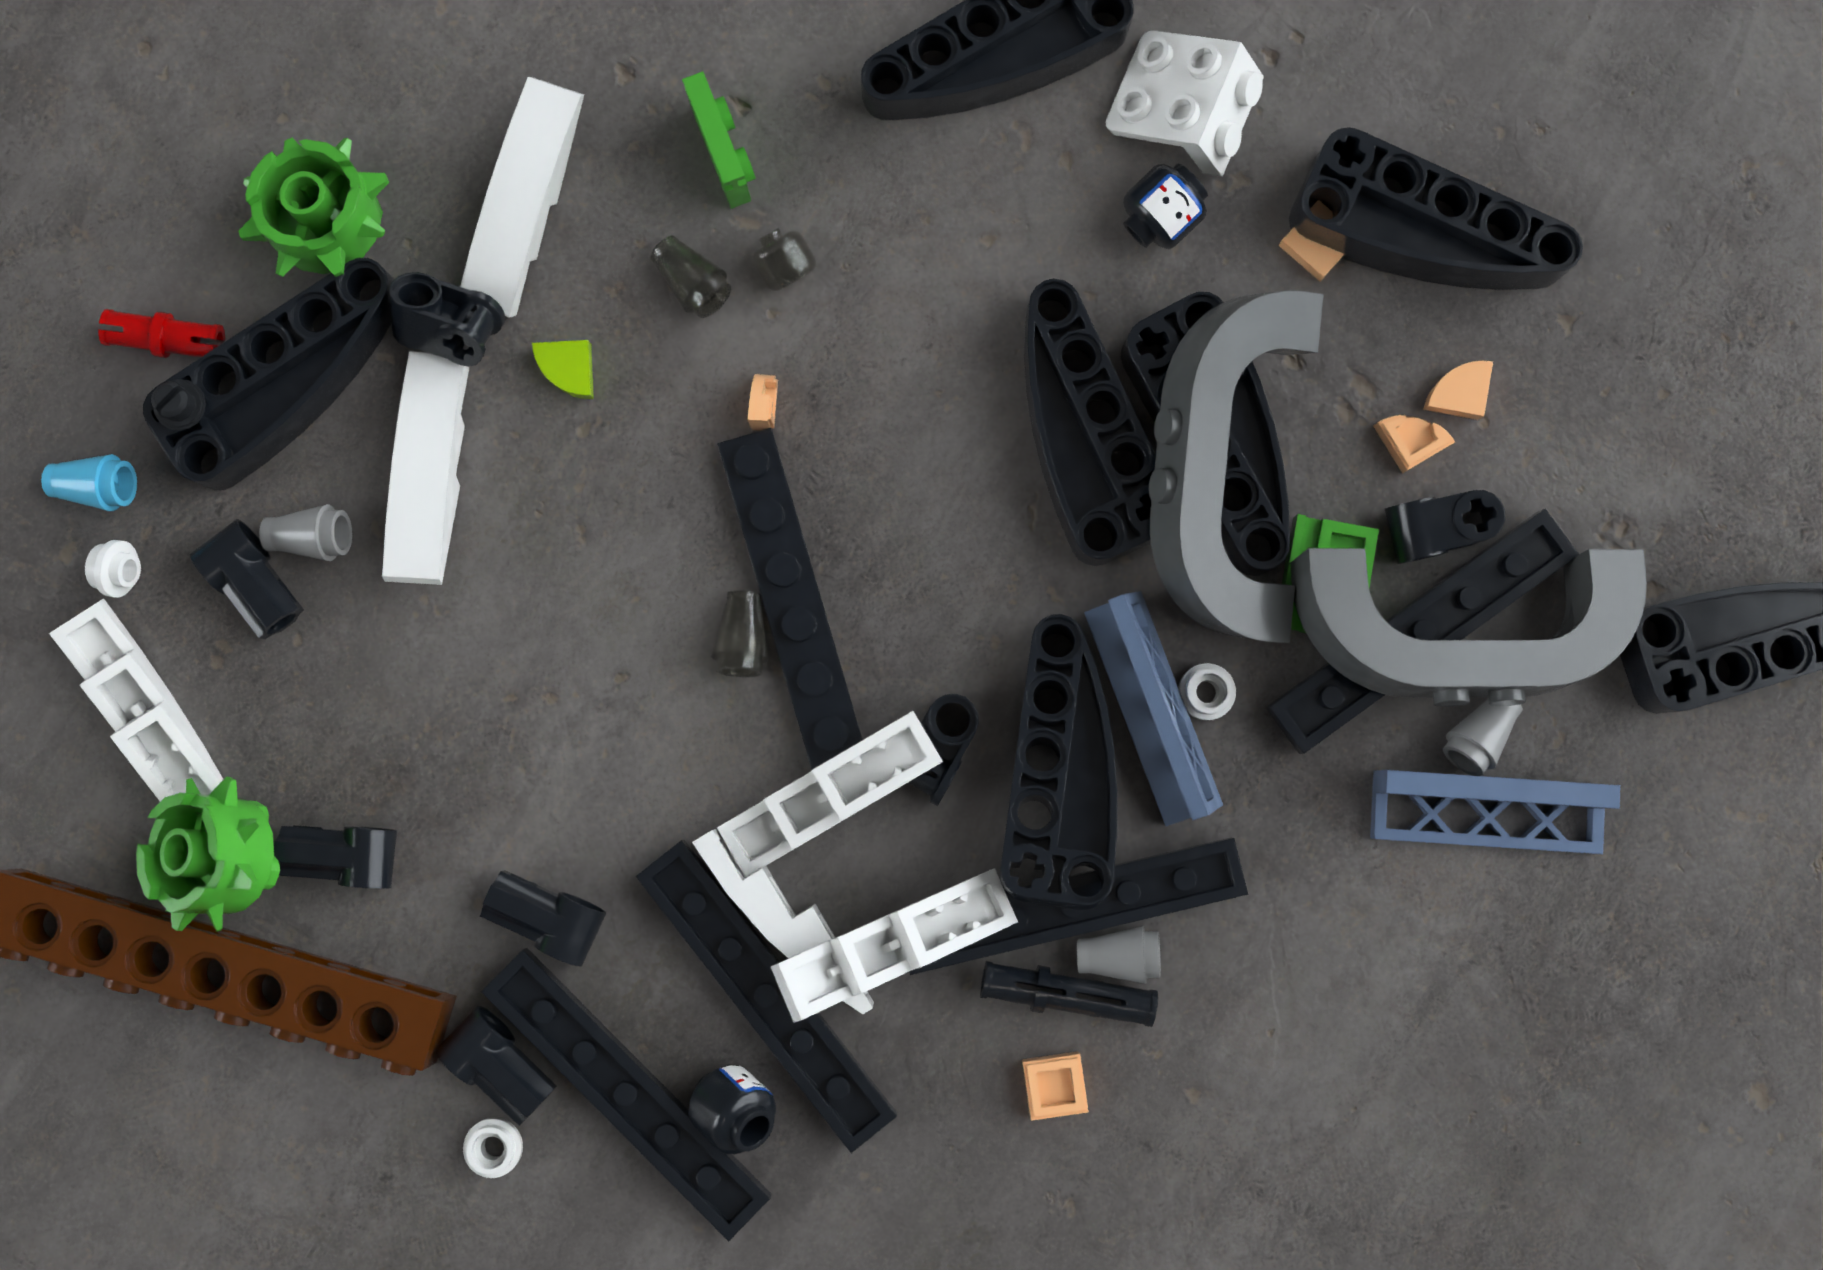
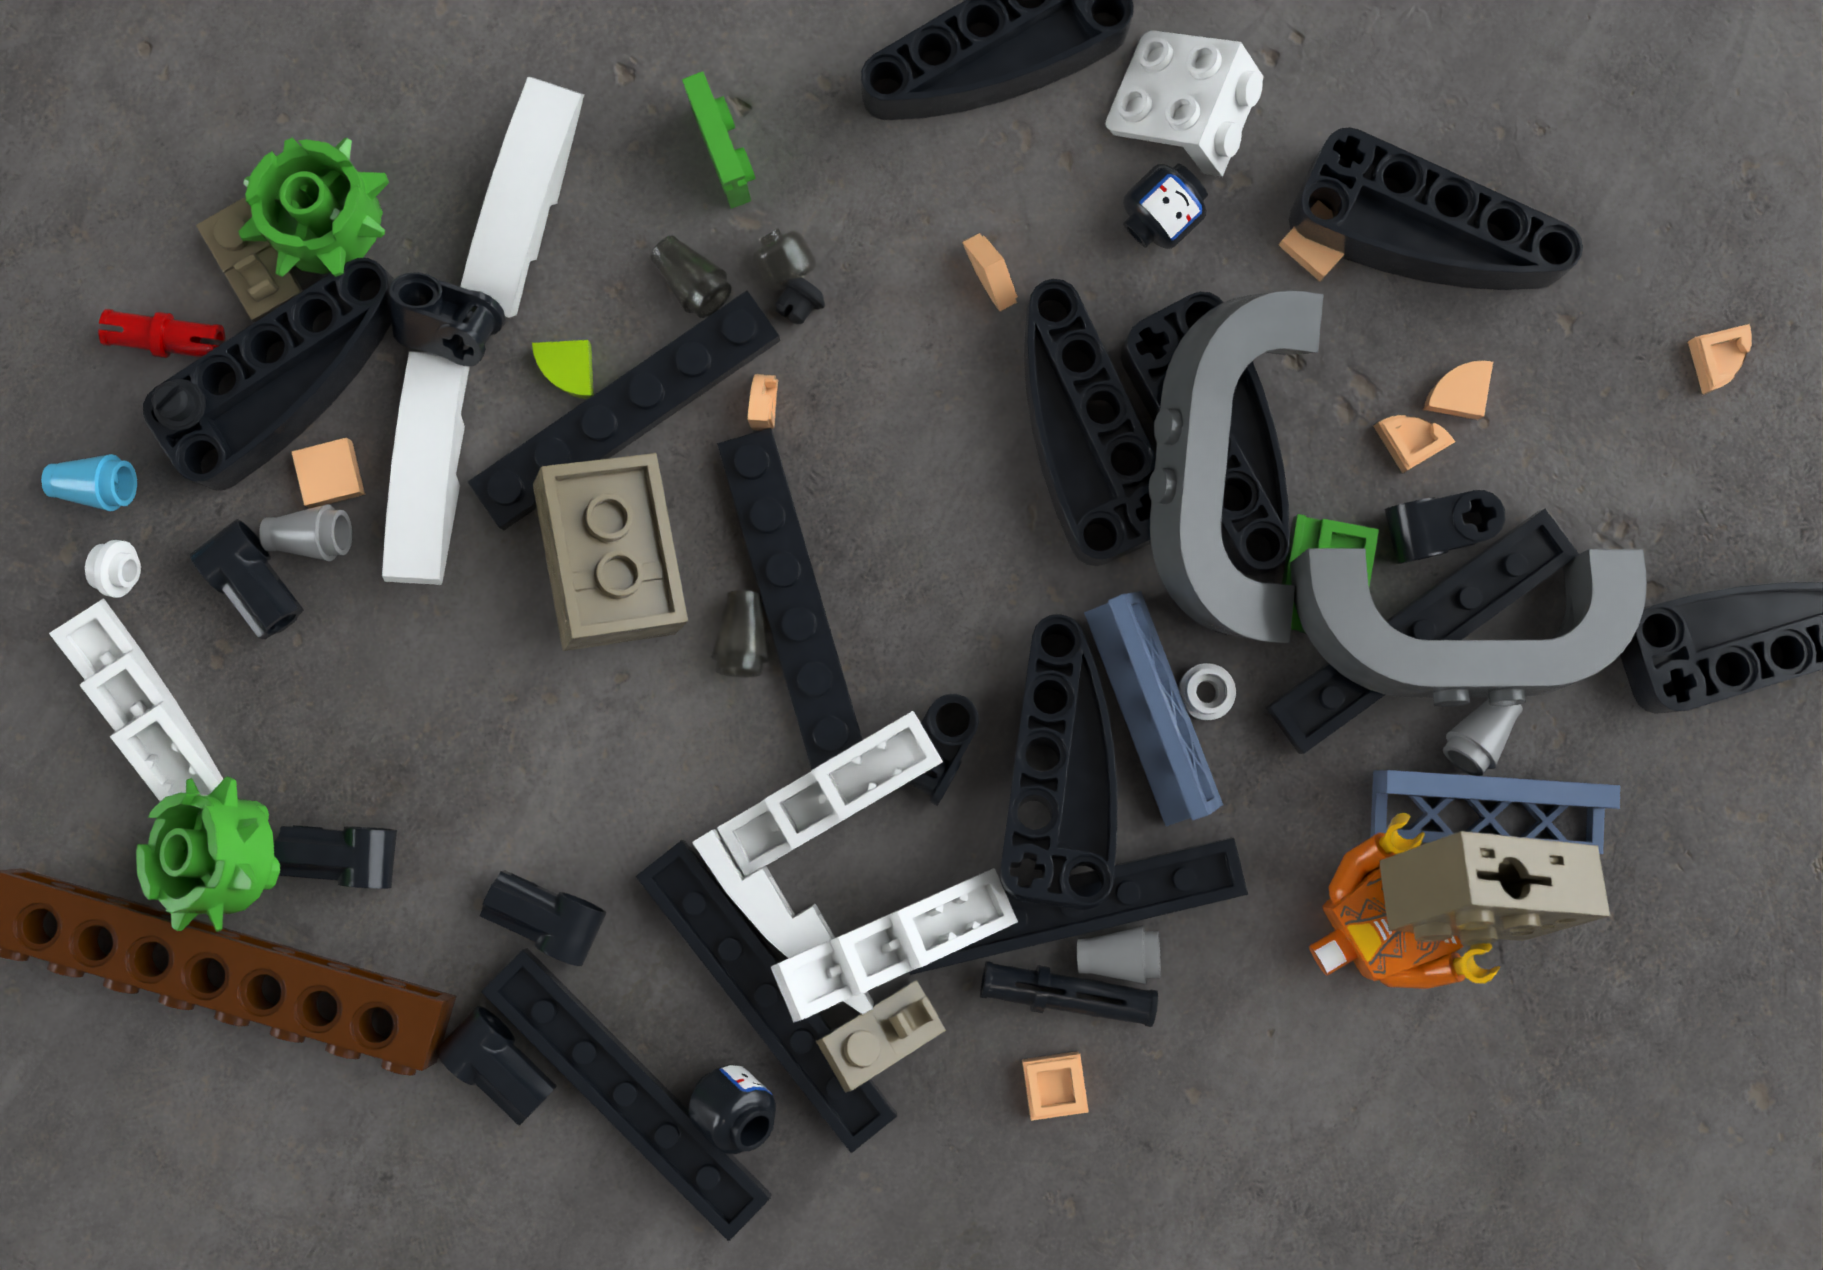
(247, 264): none -> dark tan plate
(328, 473): none -> light nougat tile
(480, 1160): white plate -> none
(609, 551): none -> dark tan piece
(629, 405): none -> black plate
(800, 299): none -> black piece
(881, 1036): none -> plate
(991, 271): none -> light nougat tile
(1362, 931): none -> orange torso
(1492, 888): none -> dark tan piece
(1719, 356): none -> light nougat tile

